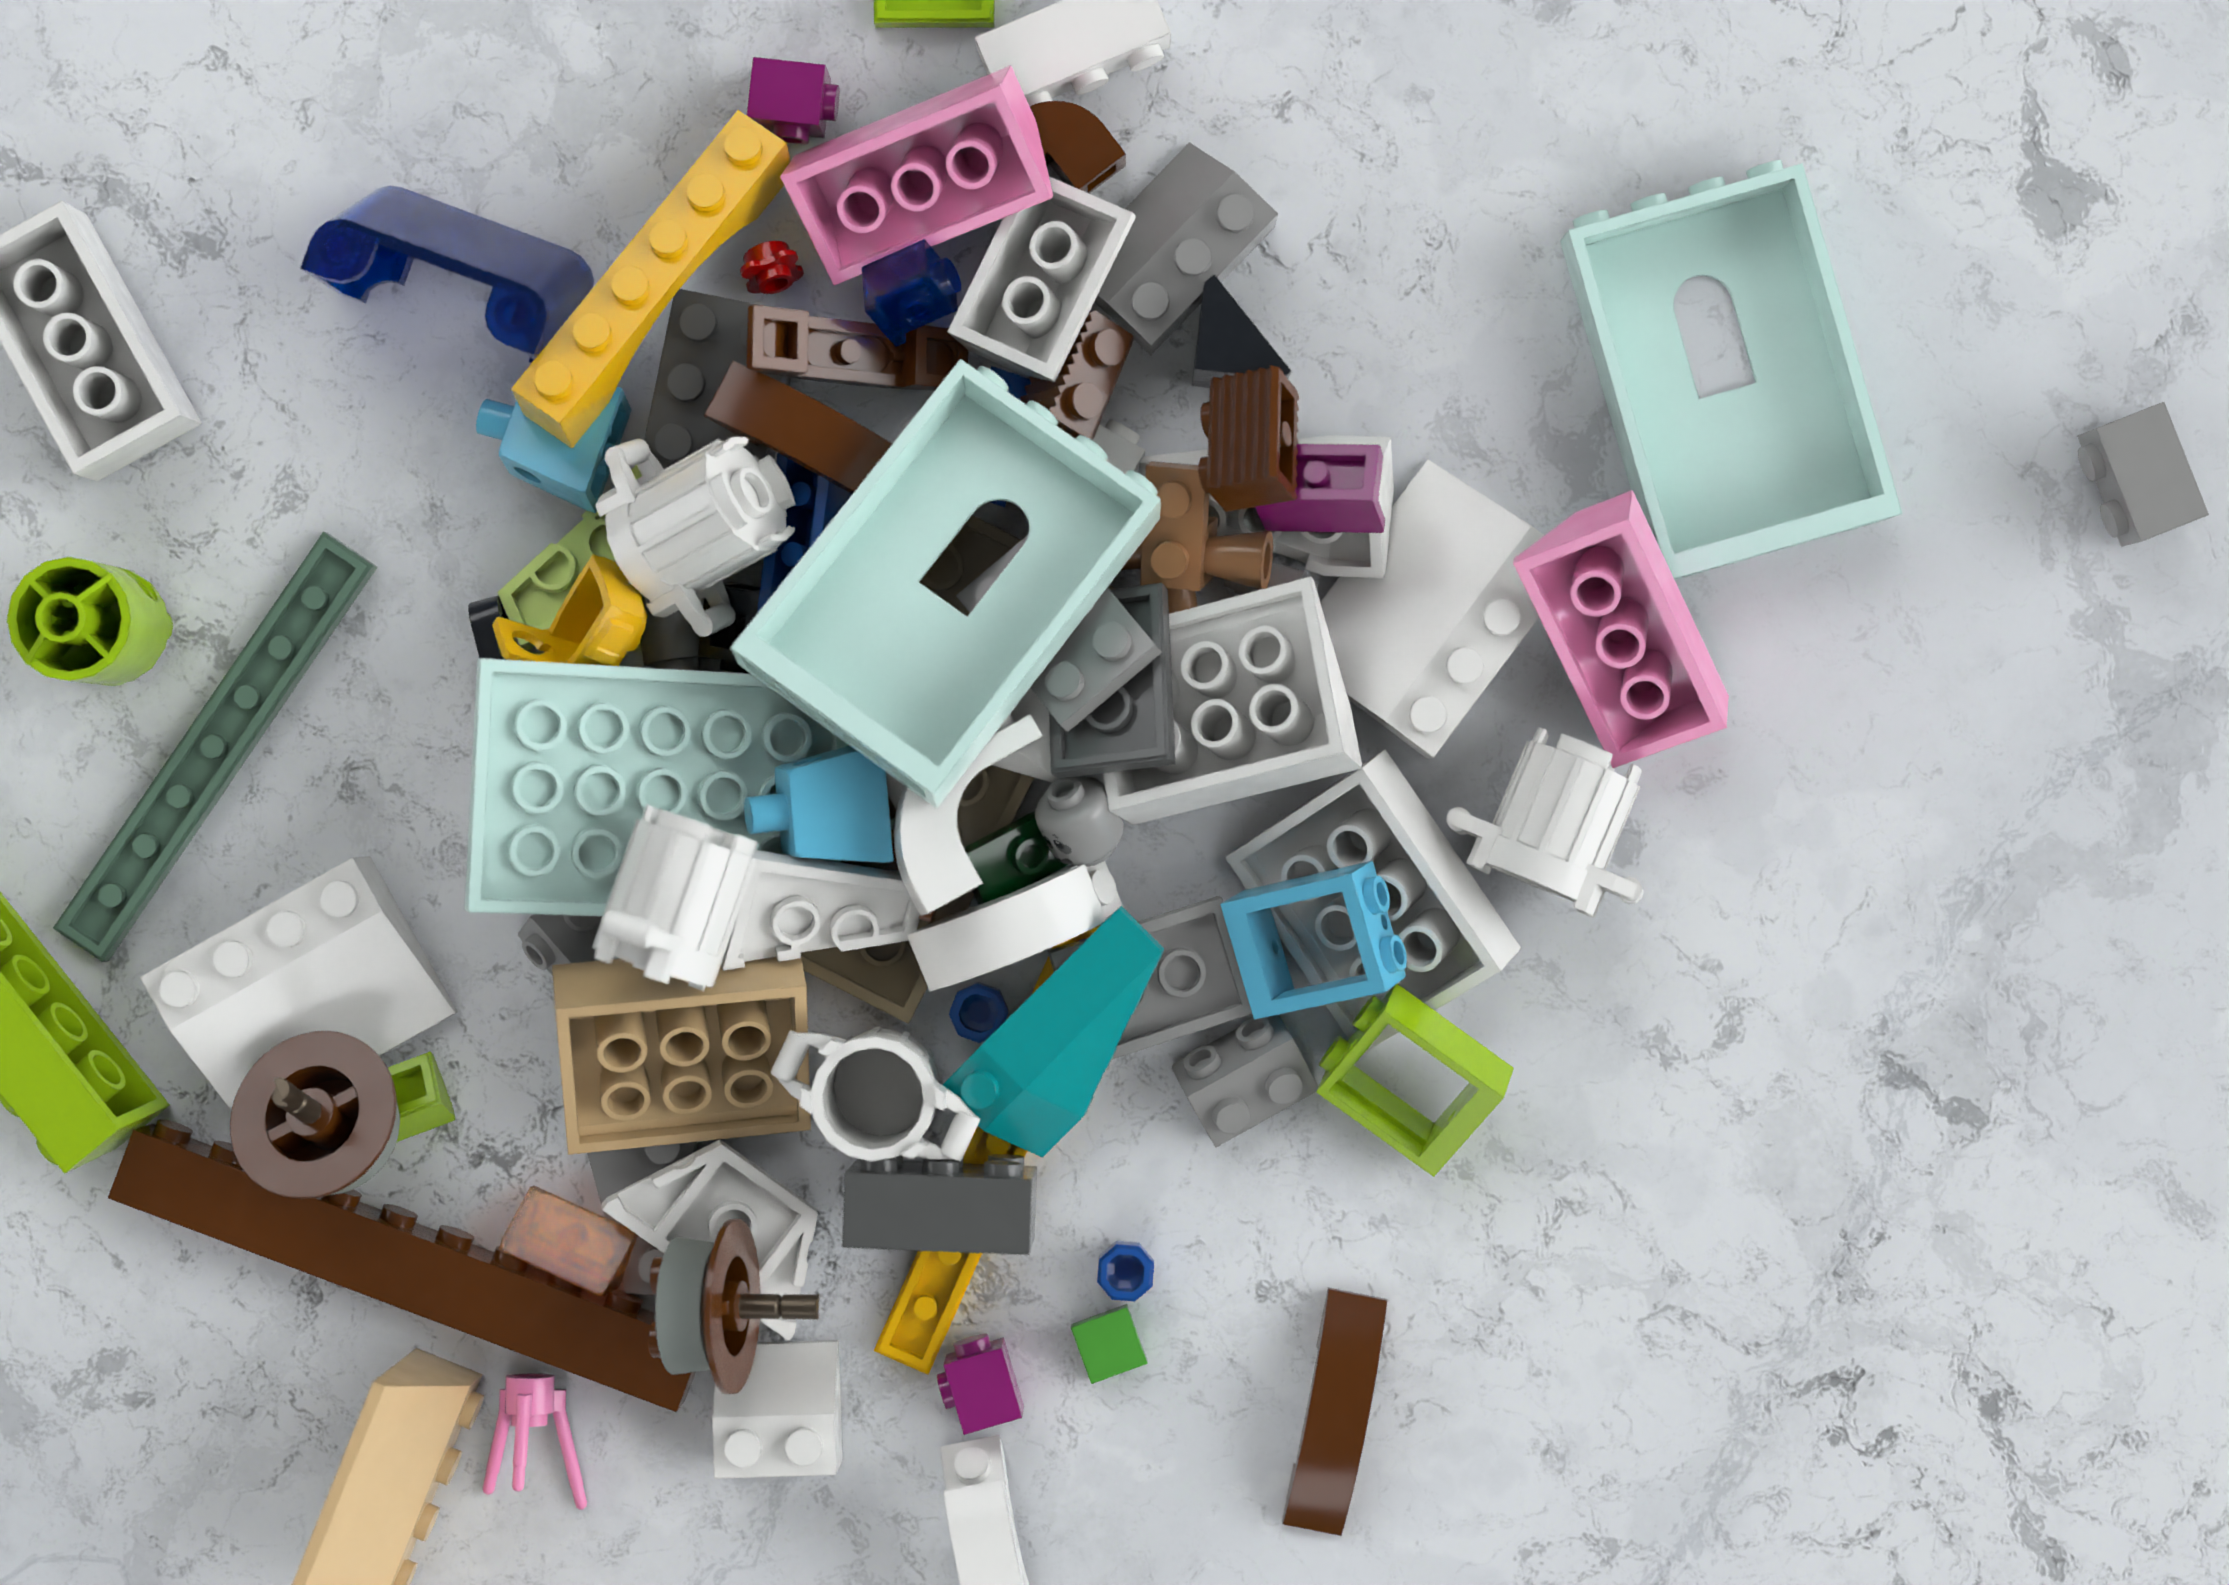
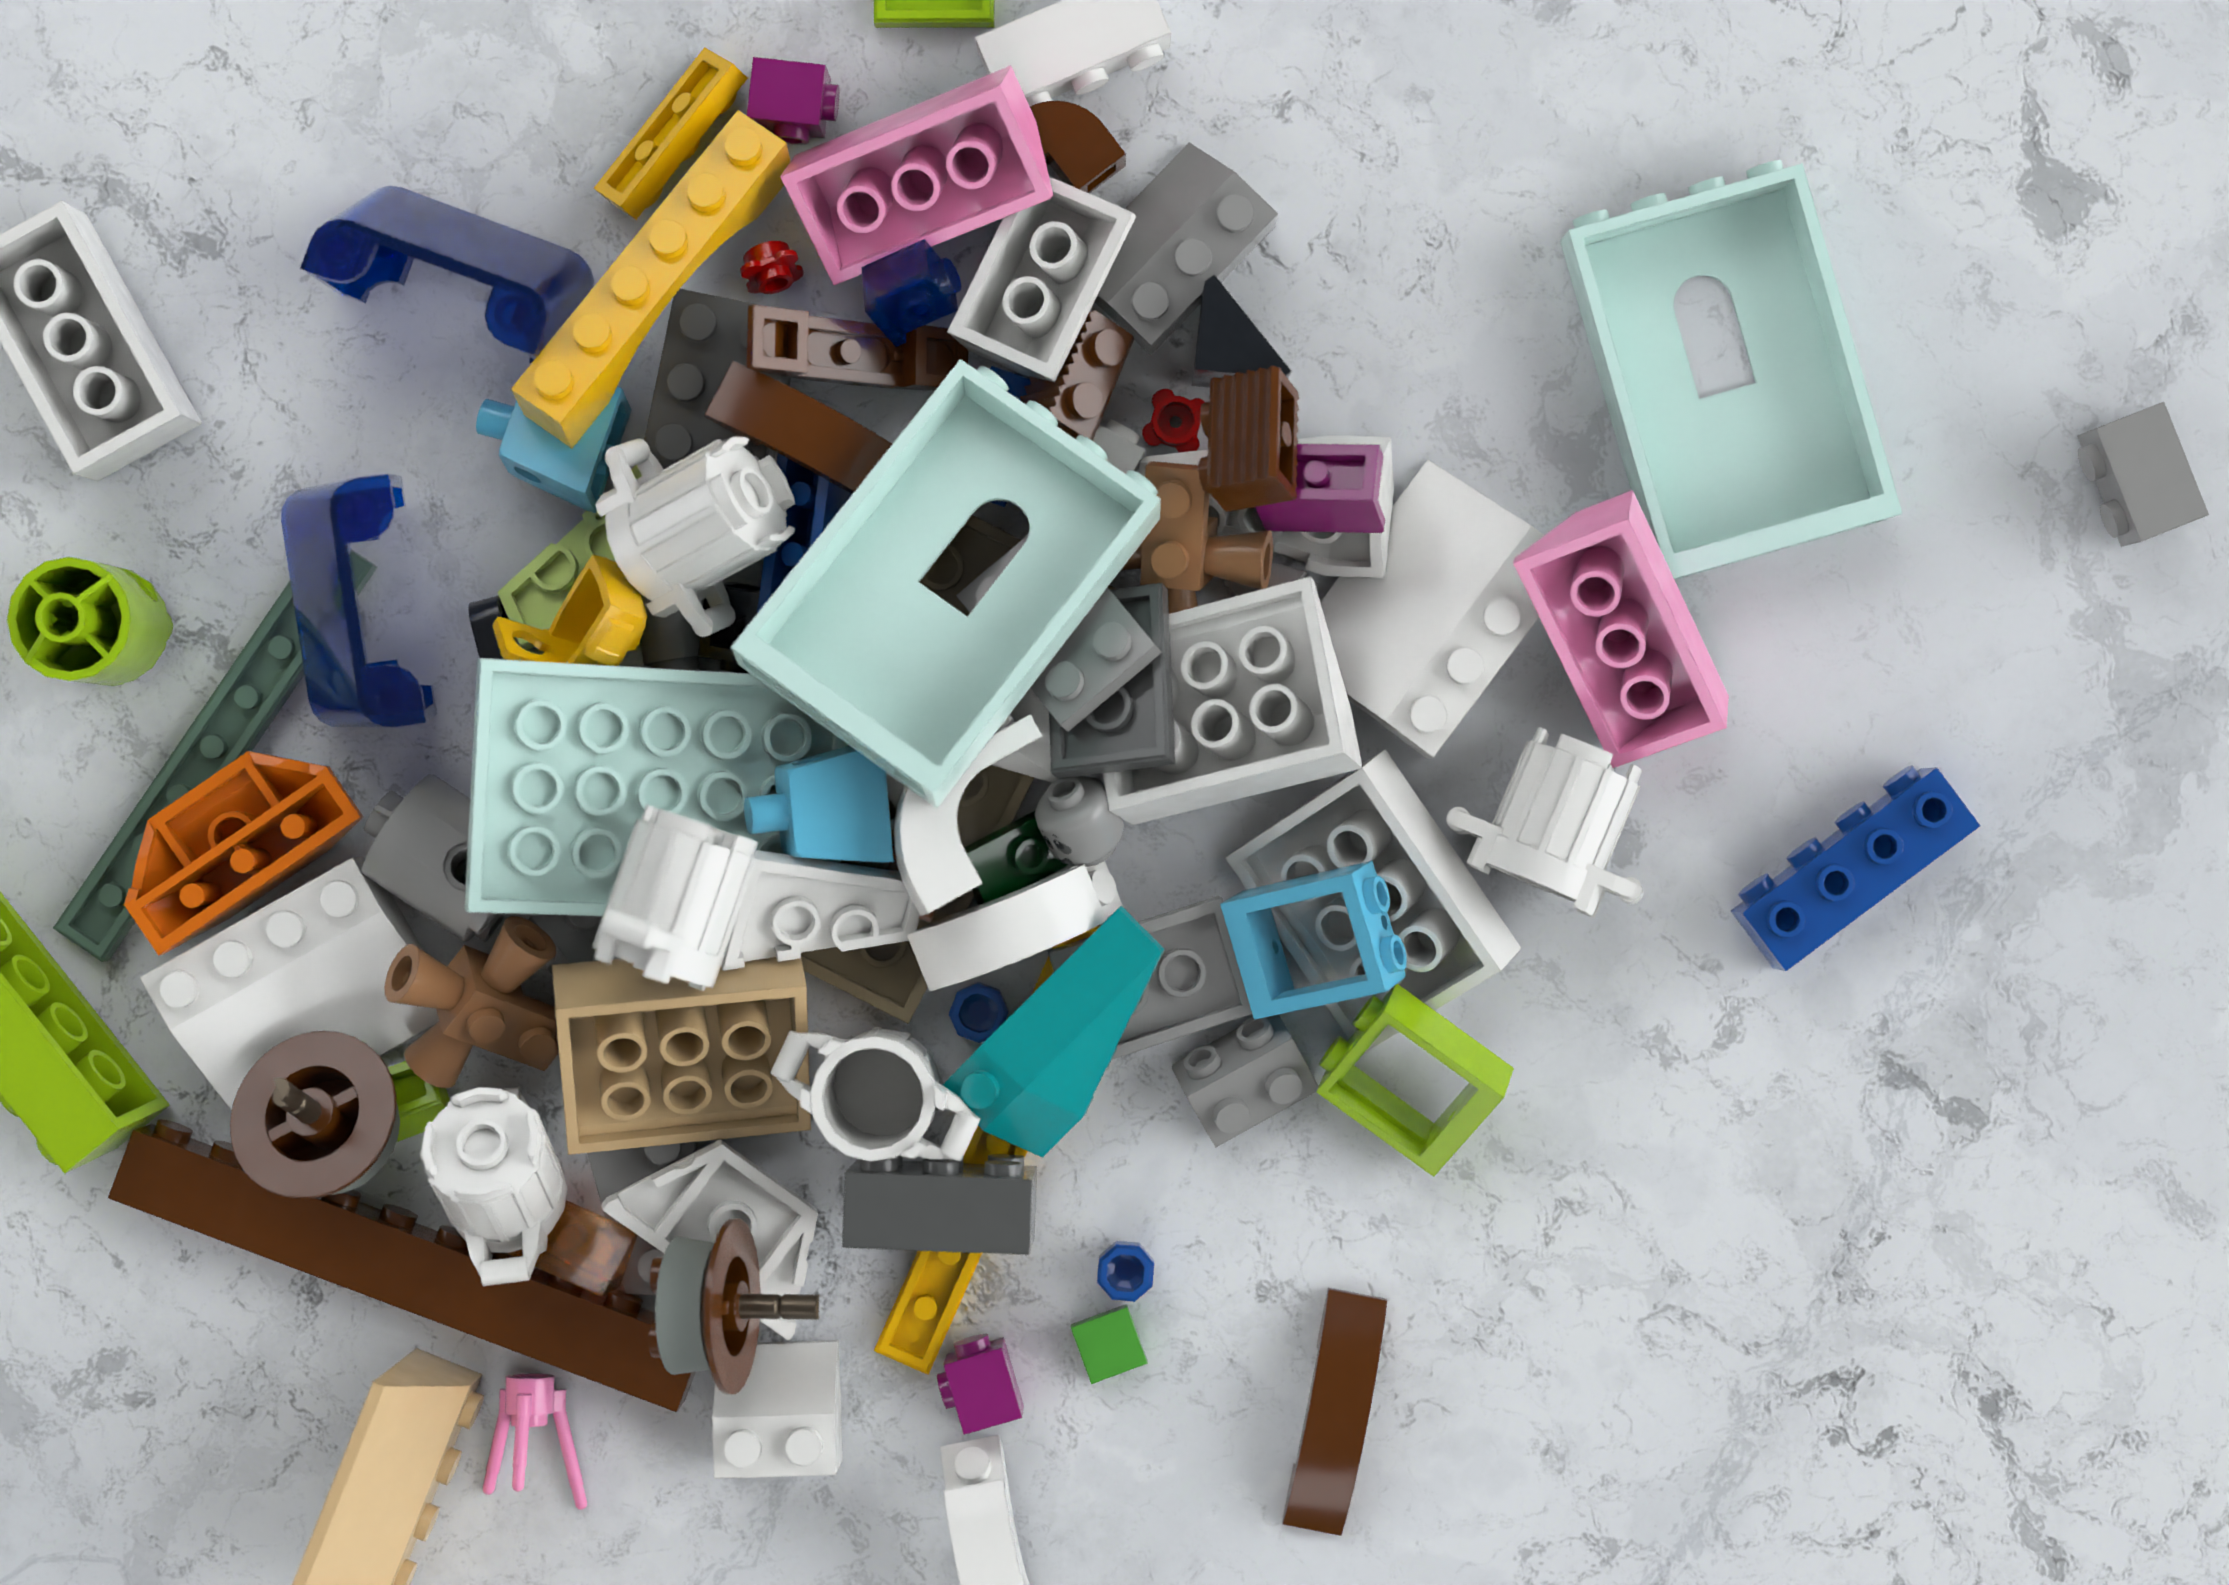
(233, 844): none -> orange wedge
(317, 539): none -> clear blue windscreen
(424, 855): none -> light grey cylinder
(477, 1003): none -> medium nougat brick
(495, 1179): none -> white container
(671, 133): none -> yellow plate
(1160, 431): none -> red plate
(1854, 866): none -> blue brick

